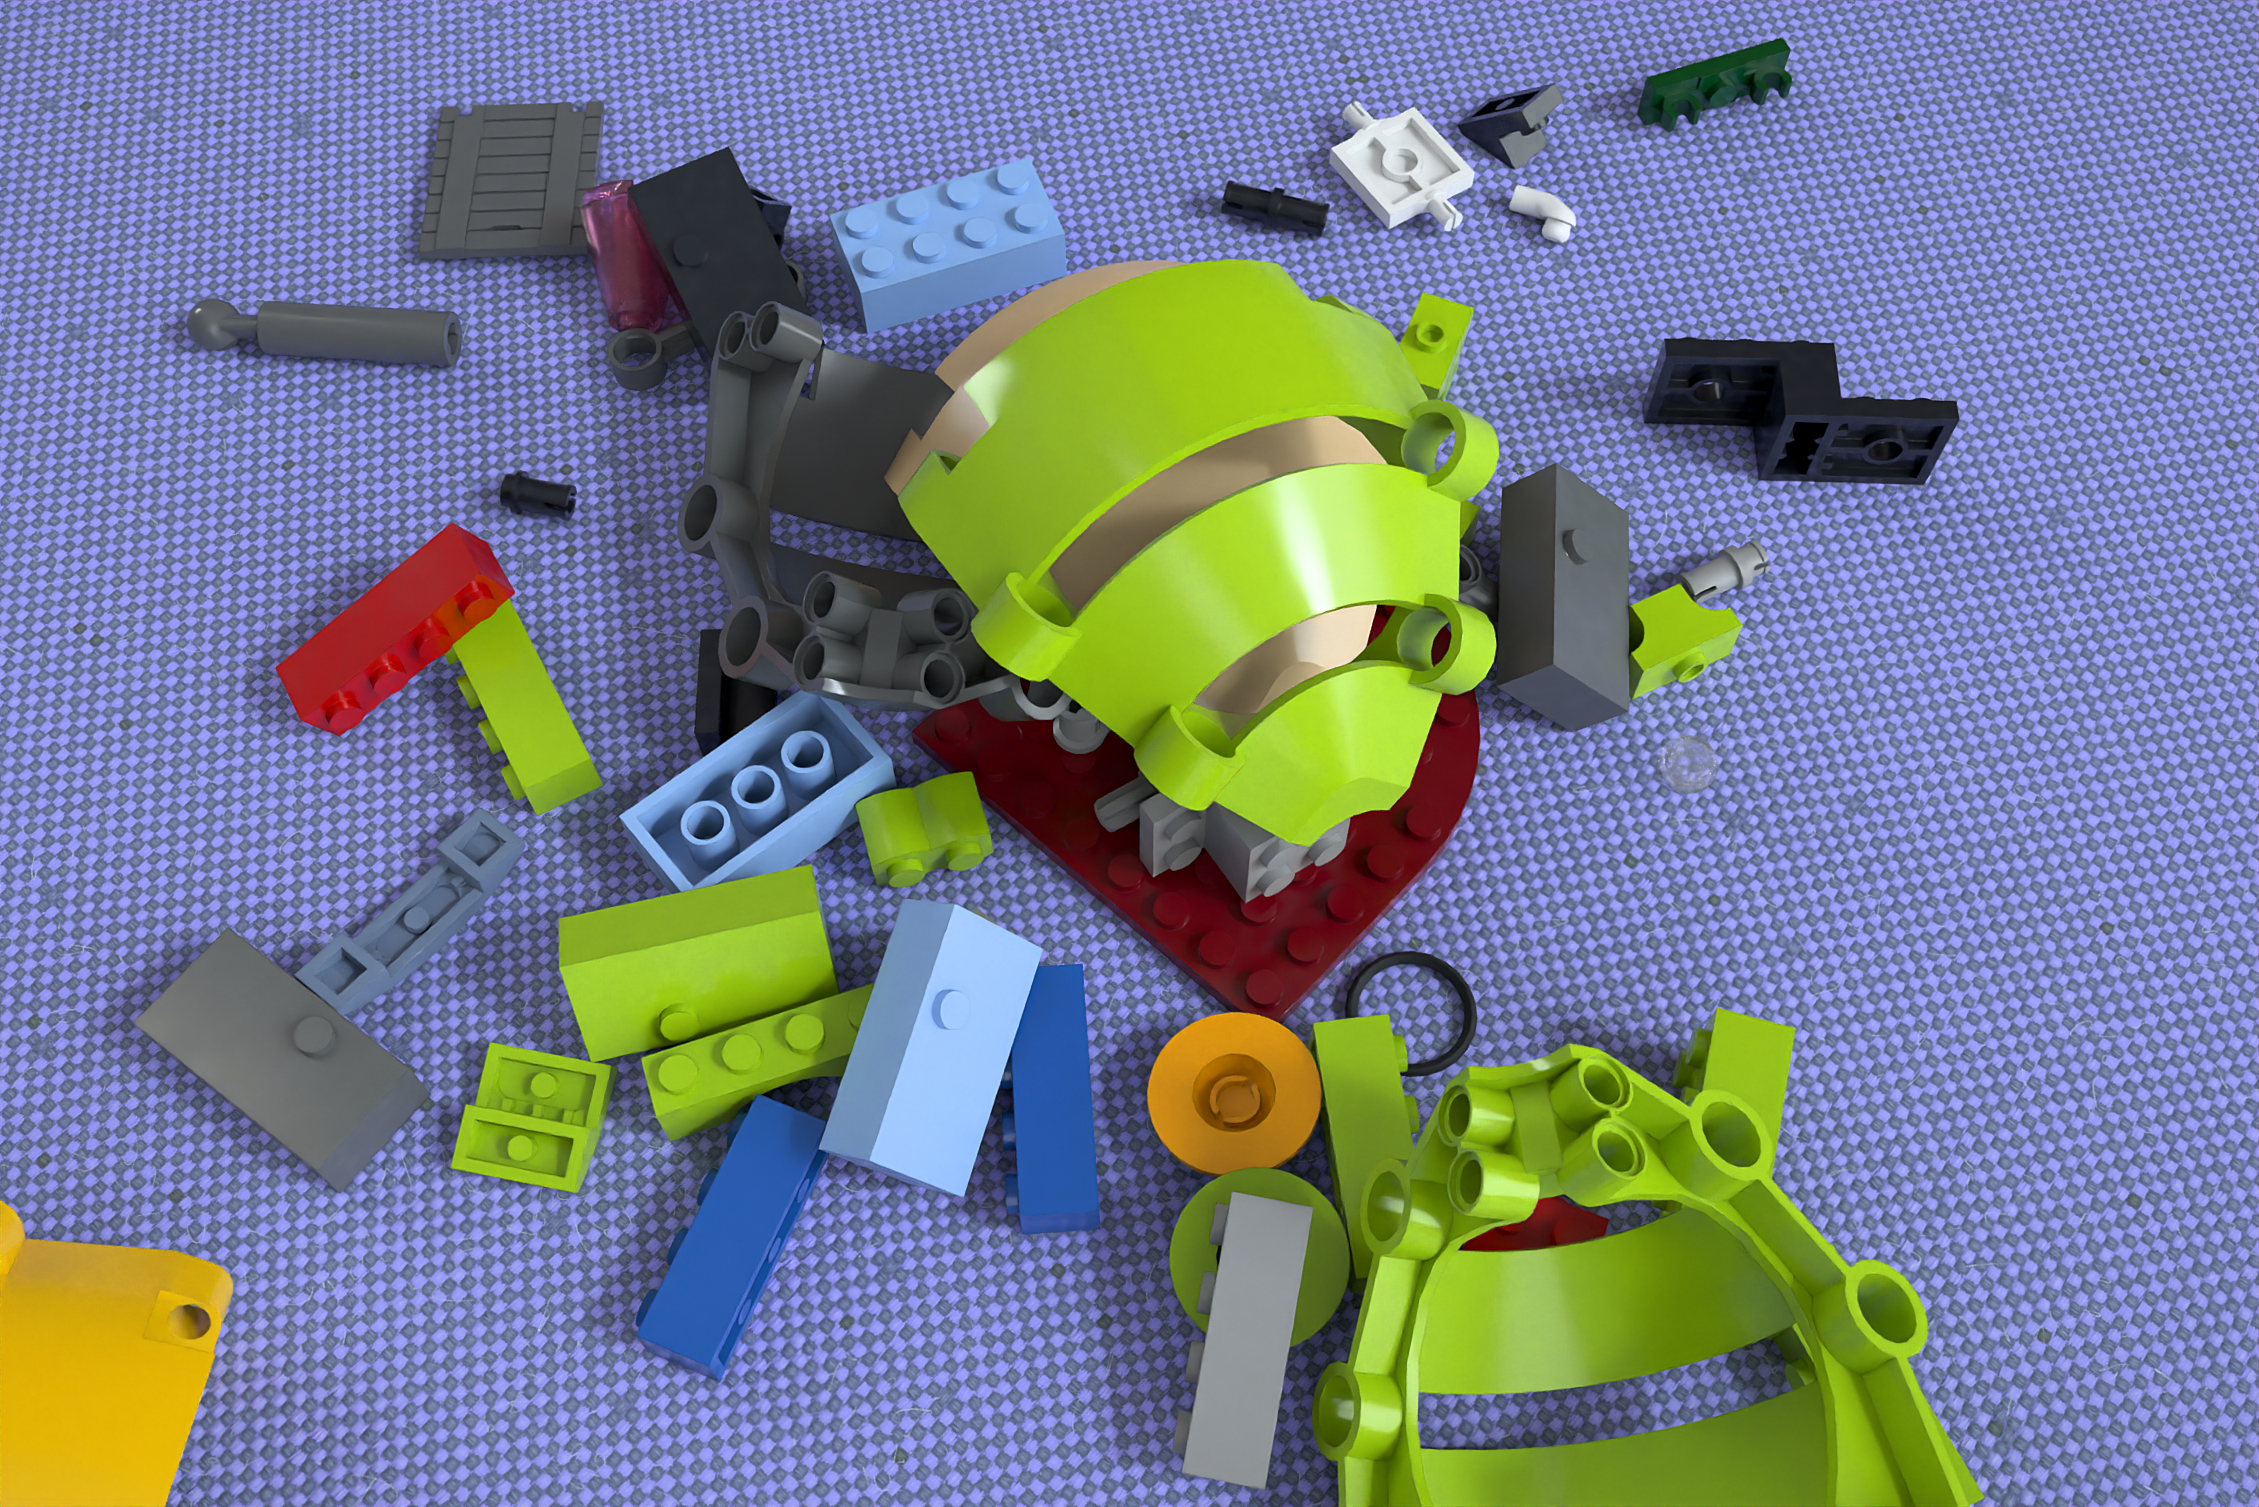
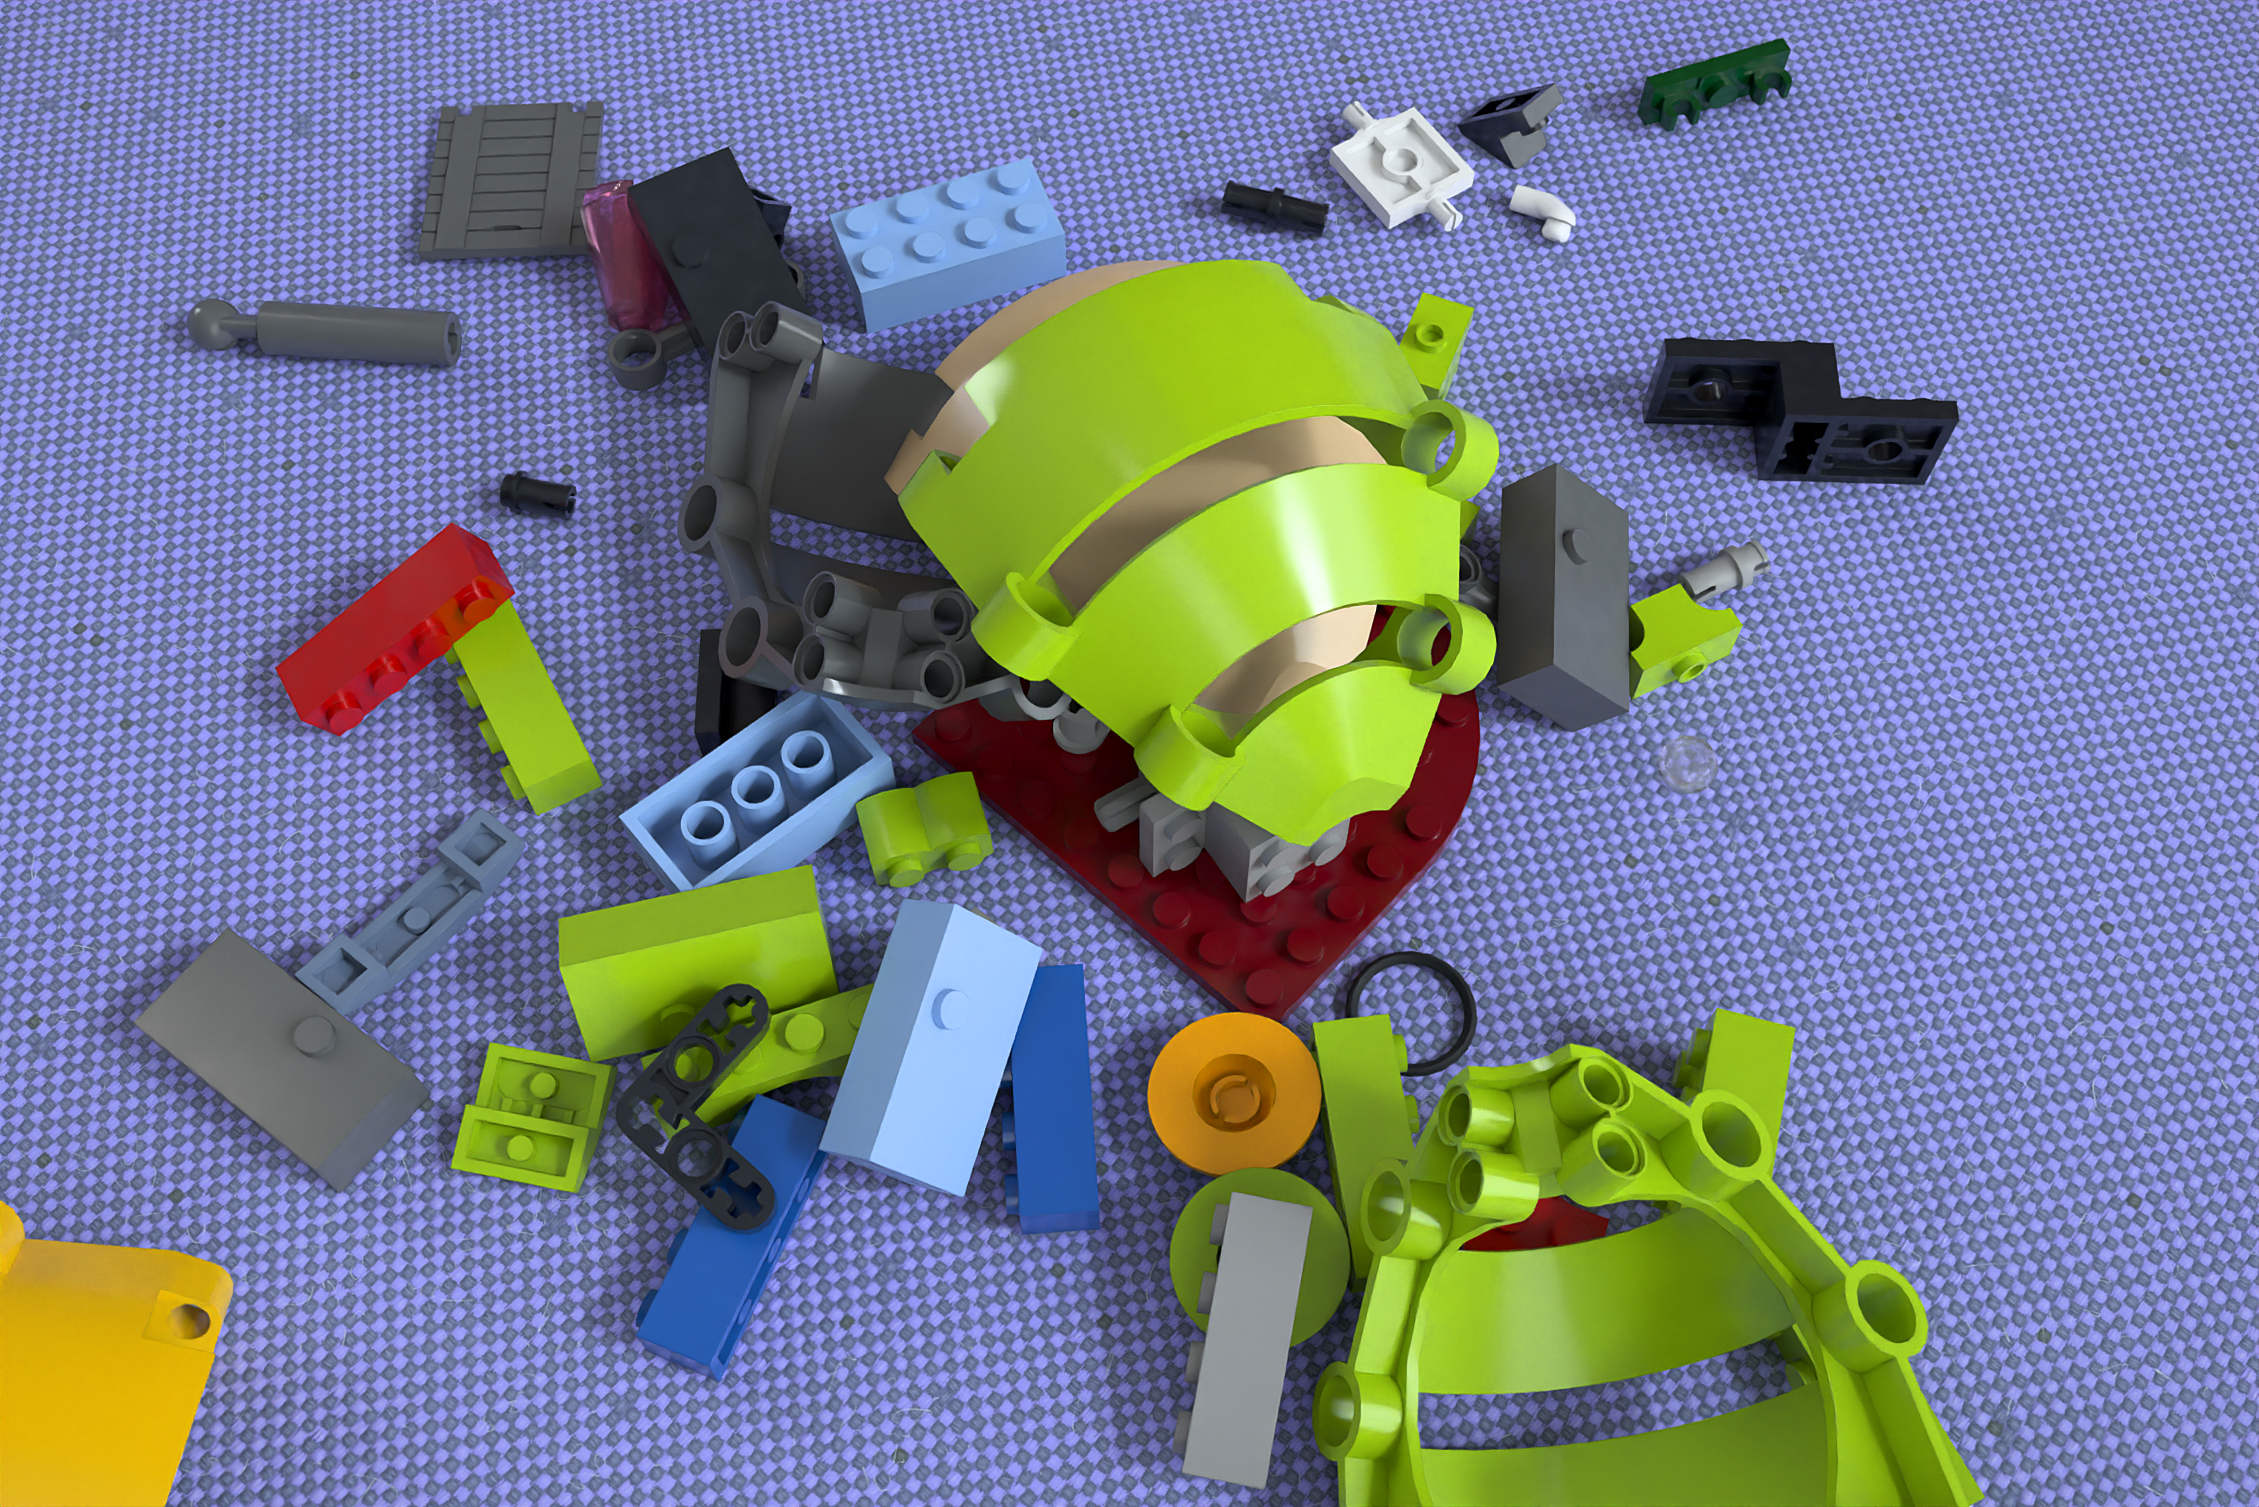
(684, 1098): none -> black beam

